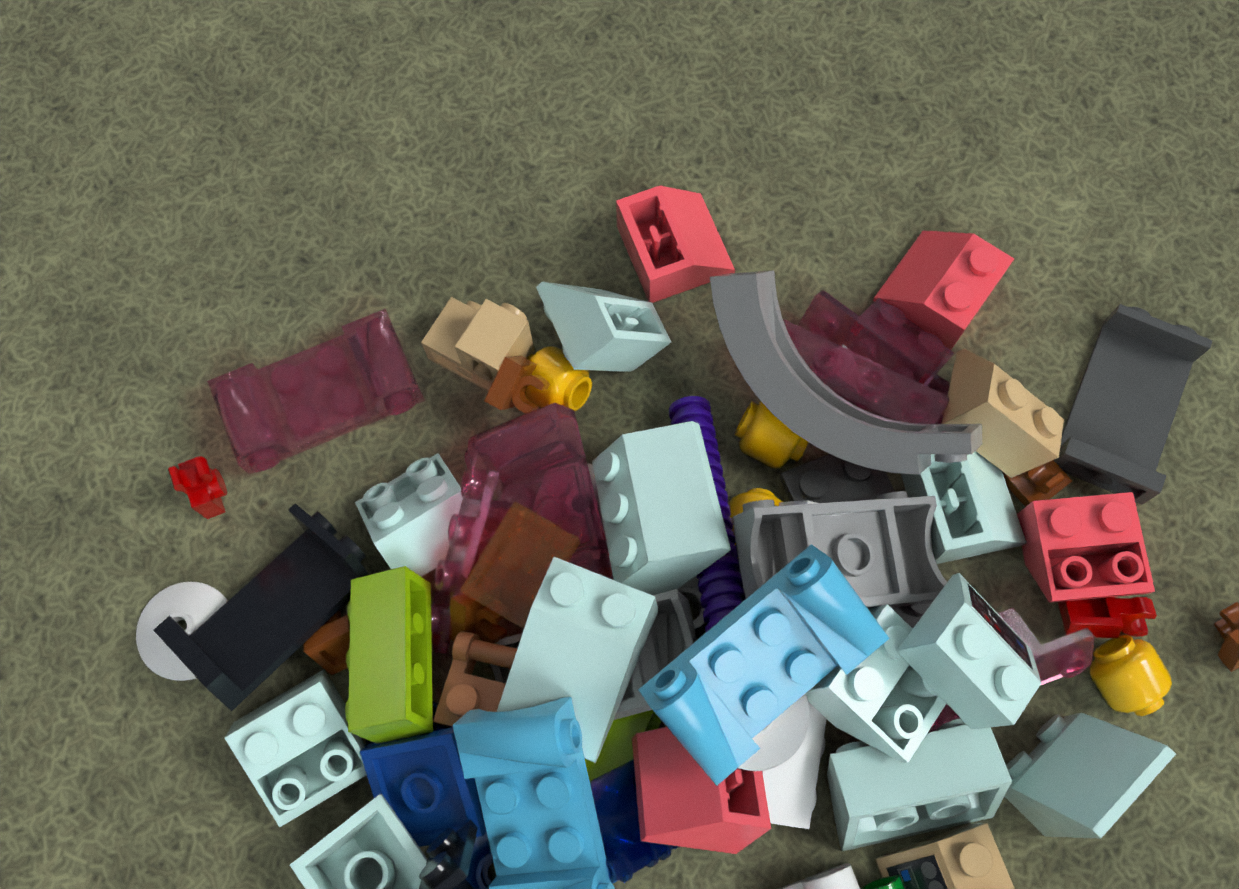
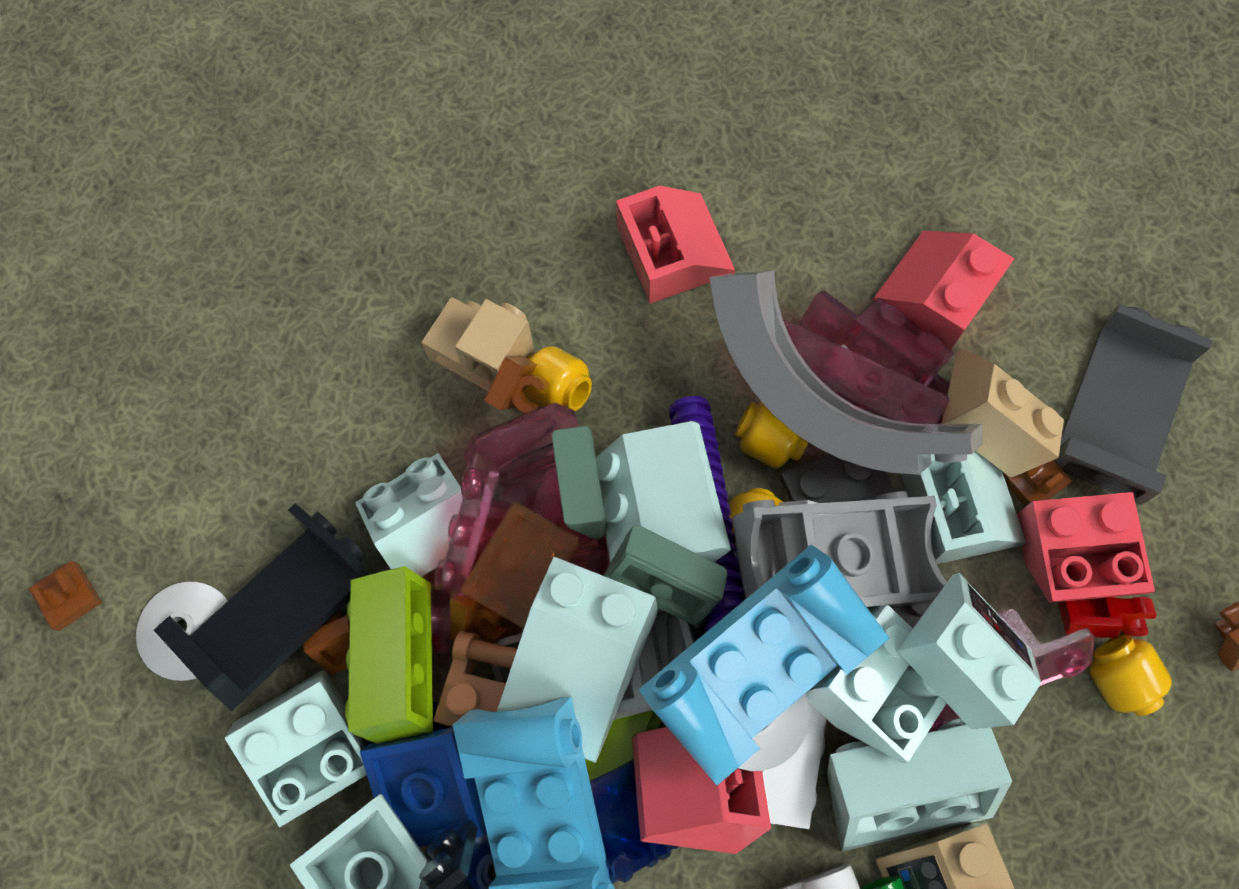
(65, 595): none -> dark orange tile
(201, 484): red plate -> none
(315, 393): clear pink piece -> none
(579, 481): none -> sand green slope
(603, 327): light aqua slope -> none
(677, 577): none -> sand green slope
(1083, 775): light aqua slope -> none

